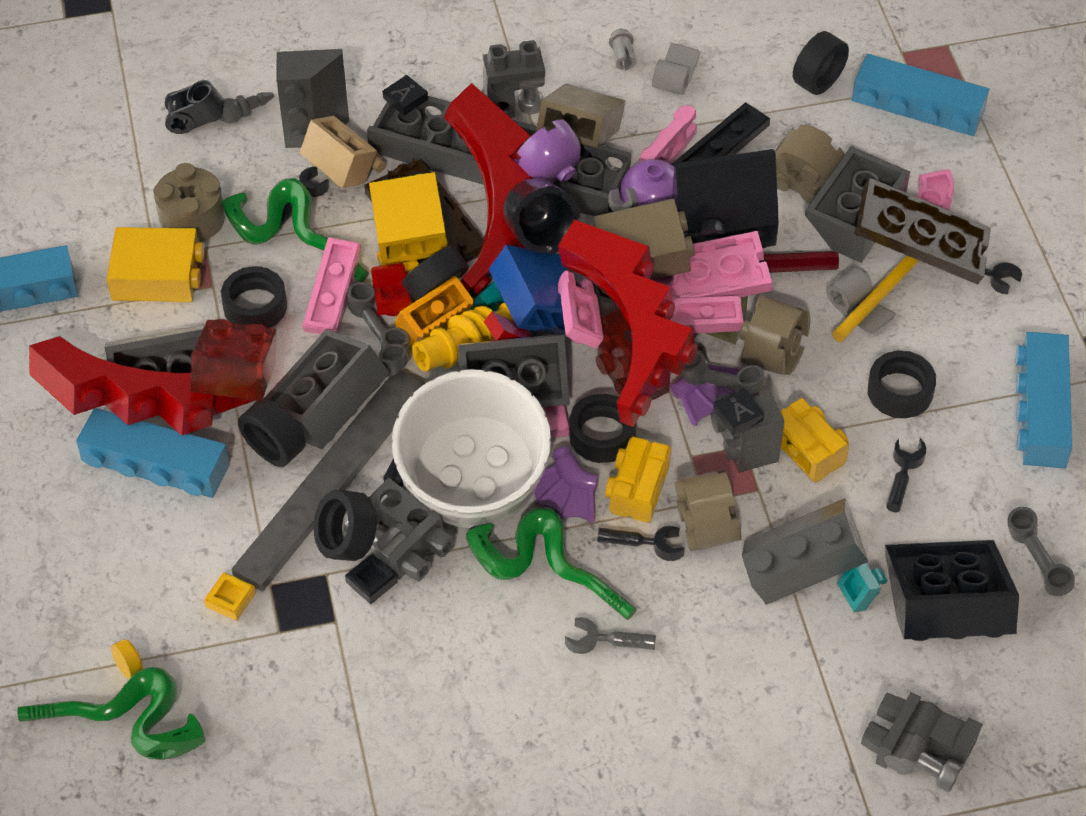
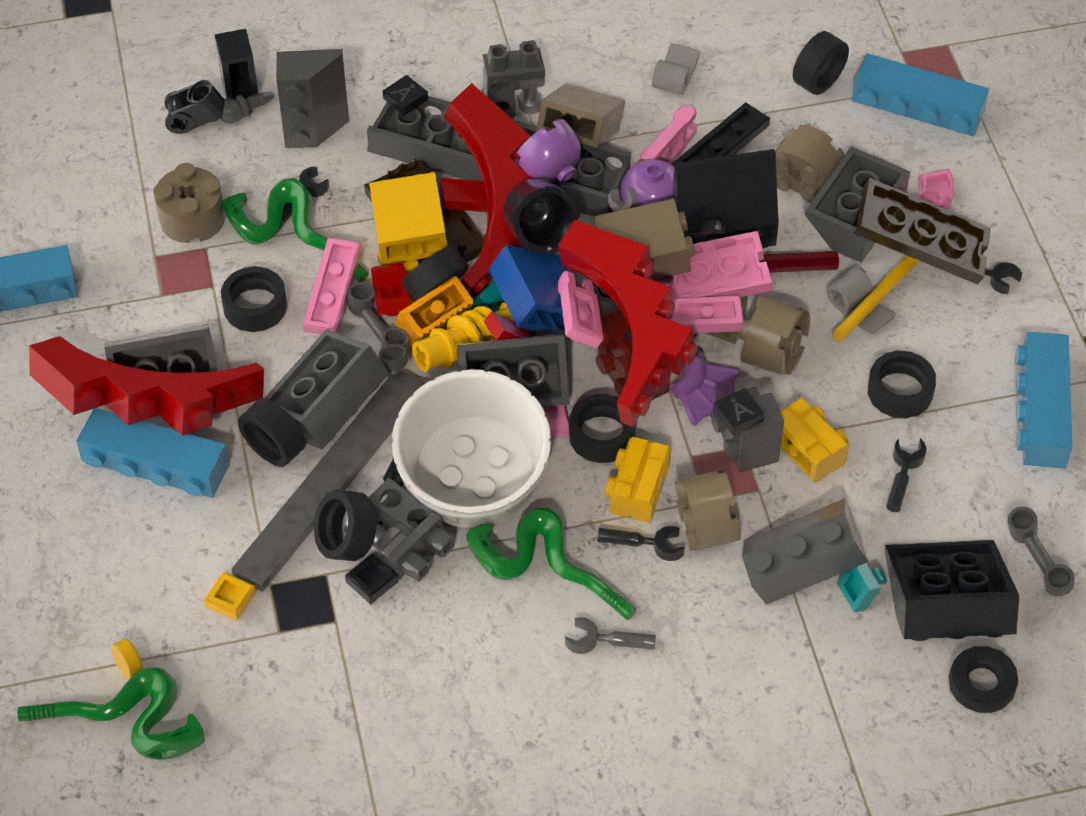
(154, 264): yellow brick -> none
(233, 360): clear red brick -> none
(236, 64): none -> black brick
(339, 152): tan brick -> none
(463, 195): none -> red tile
(568, 487): medium lavender arm -> none
(622, 42): light grey pin -> none
(749, 377): dark grey bar -> none
(921, 729): dark grey hips -> none
(976, 699): none -> black tyre

